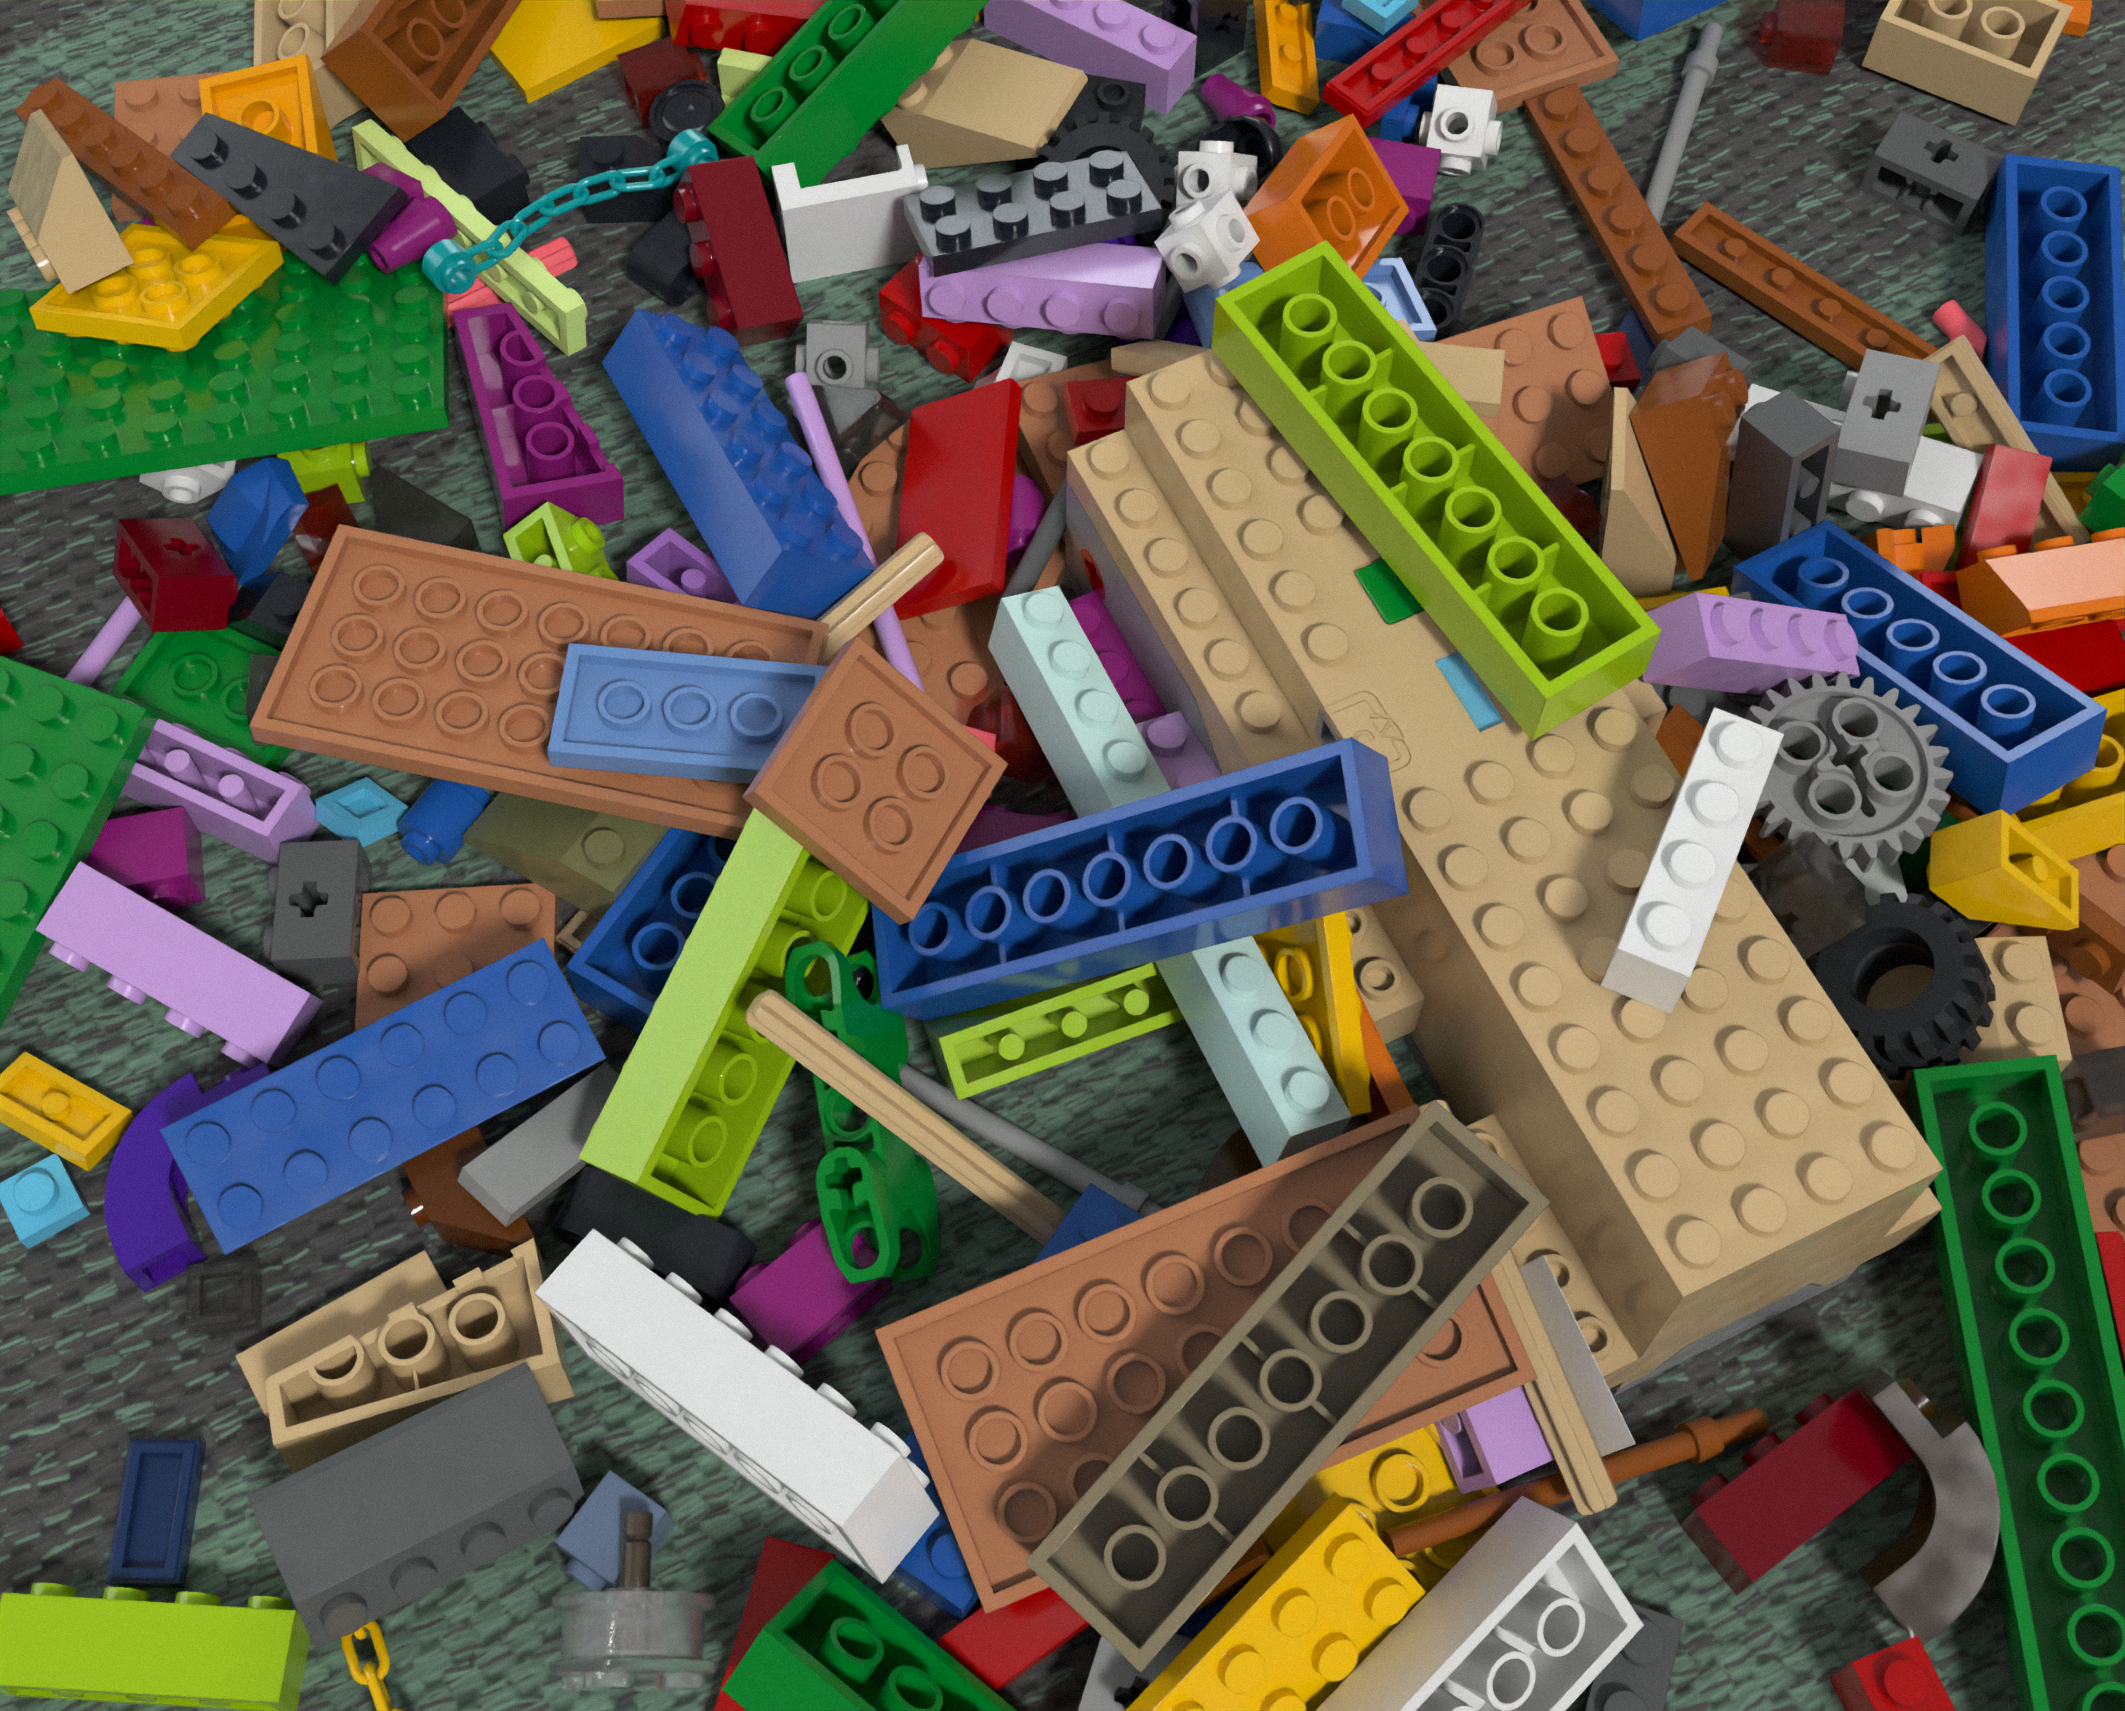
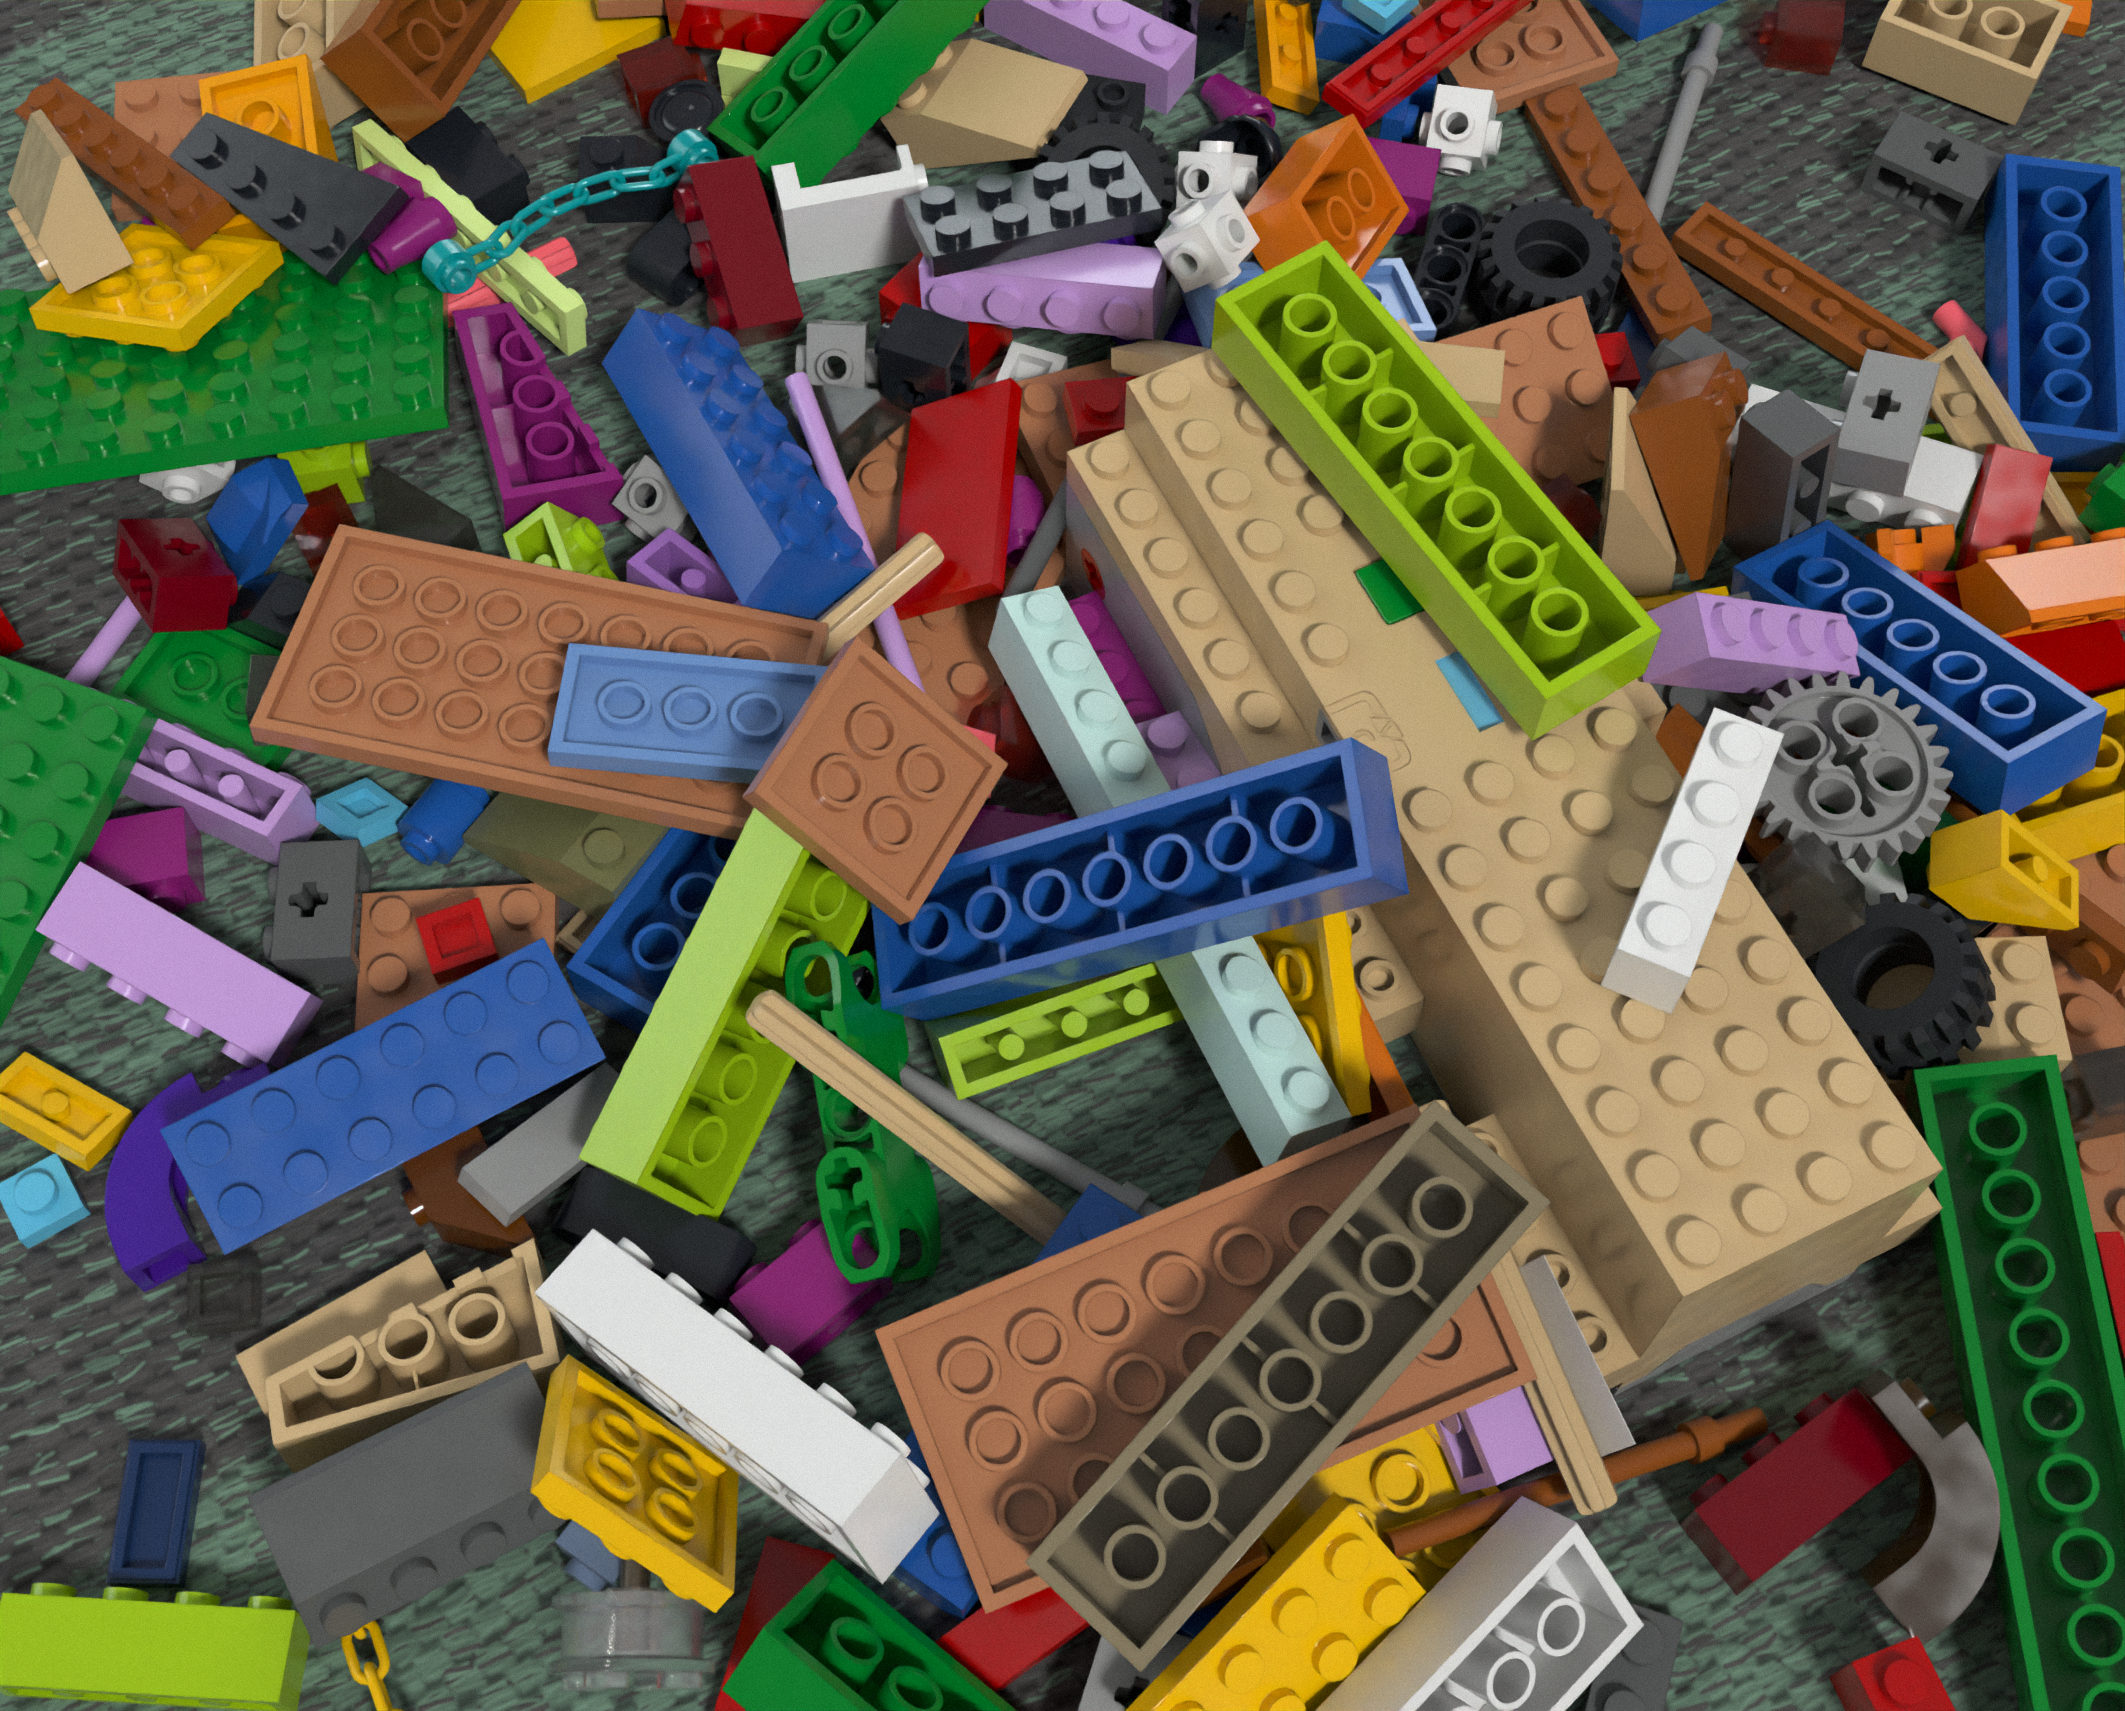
(457, 940): none -> red plate
(637, 1484): none -> yellow plate
(653, 503): none -> light grey brick
(923, 357): none -> black brick
(1549, 239): none -> black tyre

